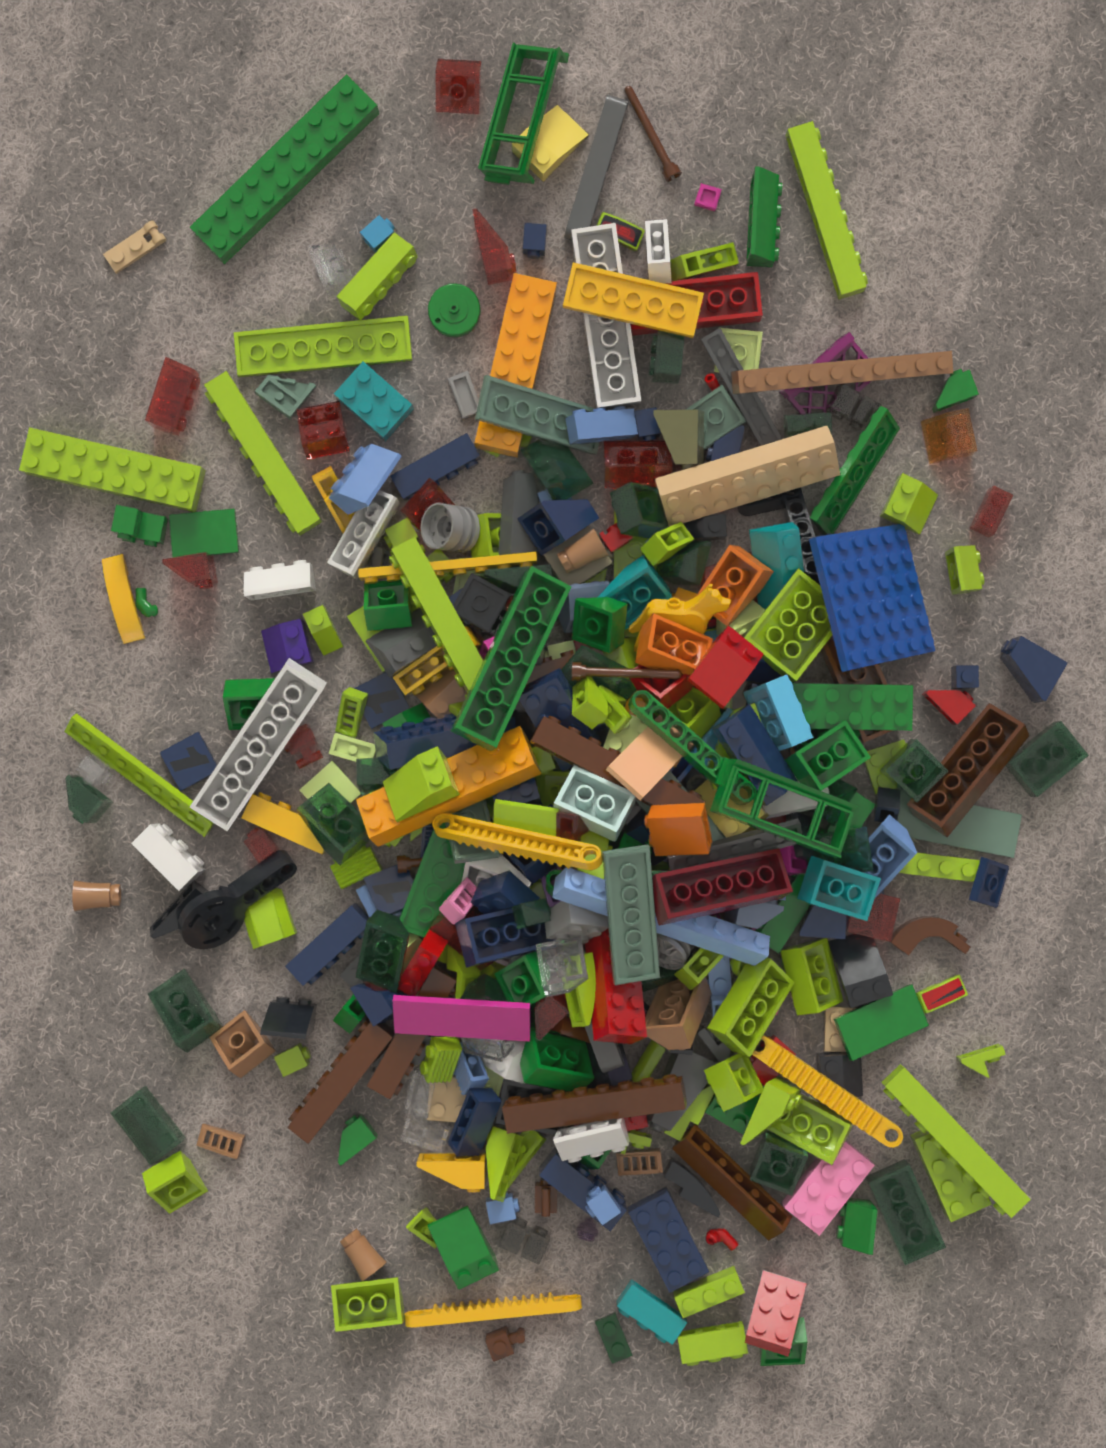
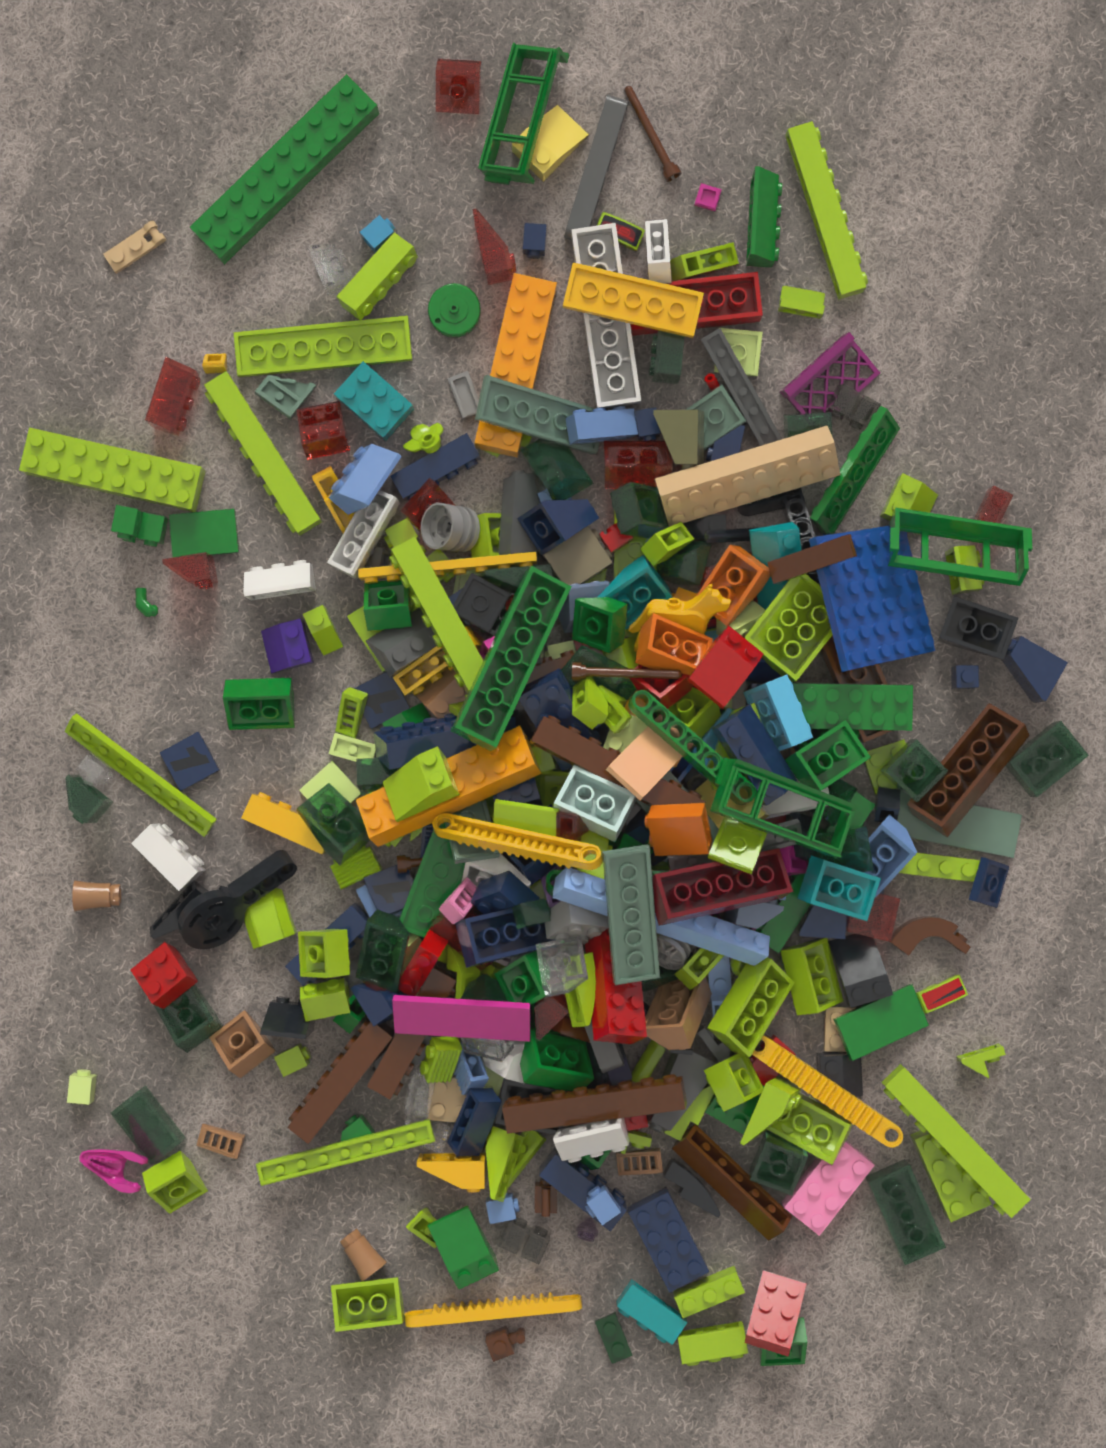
(81, 1087): none -> yellowish green brick
(110, 1167): none -> dark pink animal
(122, 599): yellow slope -> none
(164, 975): none -> red brick
(215, 363): none -> yellow slope
(258, 744): white brick -> none
(260, 844): clear red brick -> none
(301, 742): clear red brick -> none
(324, 953): none -> lime slope
(325, 999): none -> lime slope
(345, 1152): none -> lime tile
(425, 438): none -> lime plate
(582, 552): medium nougat plant -> none
(721, 1235): red arm -> none
(727, 535): none -> black axle
(737, 845): none -> lime plate
(801, 302): none -> lime panel
(812, 559): none -> reddish brown tile
(841, 372): medium nougat brick -> none
(857, 1225): green slope -> none
(949, 436): clear orange slope -> none
(951, 703): red slope -> none
(956, 390): green slope -> none
(960, 529): none -> green piece
(978, 628): none -> black slope

